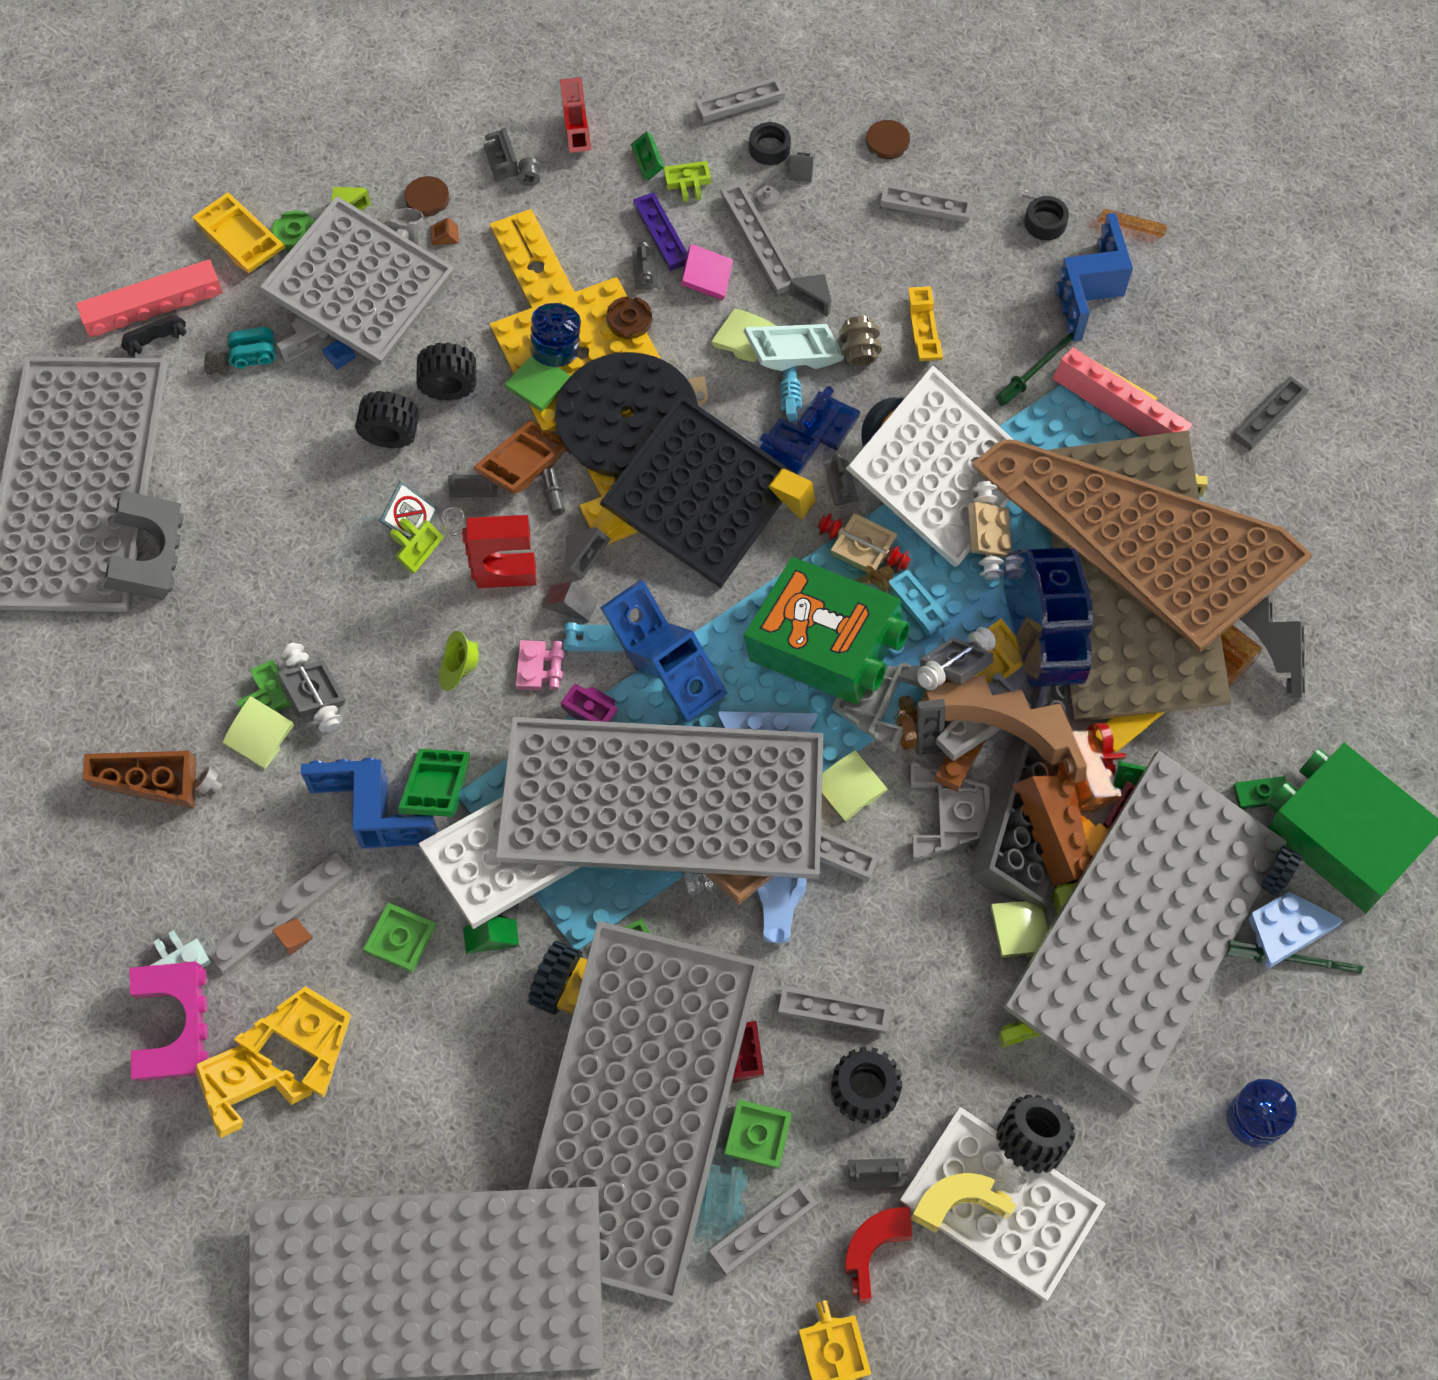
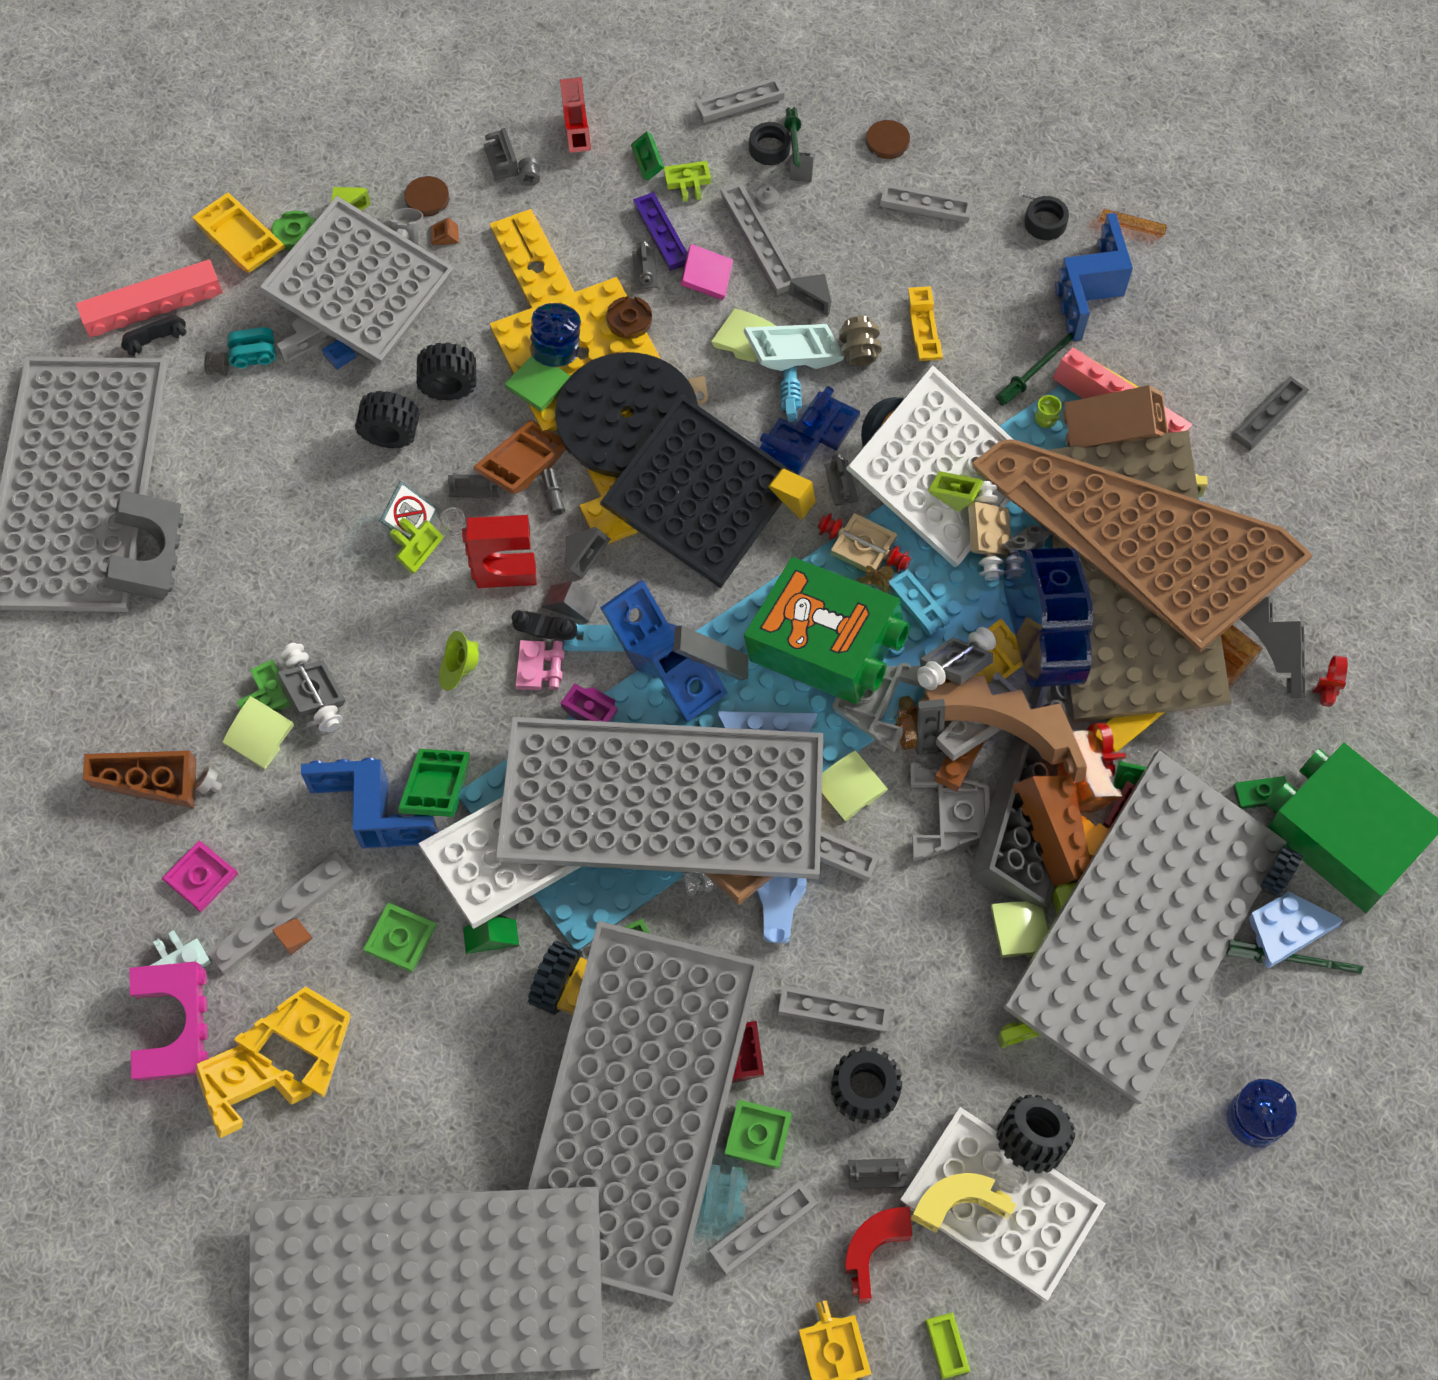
(199, 876): none -> dark pink tile
(544, 626): none -> black piece
(710, 652): none -> dark grey tile
(793, 125): none -> dark green piece
(947, 1346): none -> lime tile
(955, 489): none -> lime slope
(1030, 538): none -> dark grey hinge
(1047, 411): none -> lime wheel
(1116, 417): none -> medium nougat slope
(1335, 680): none -> red piece

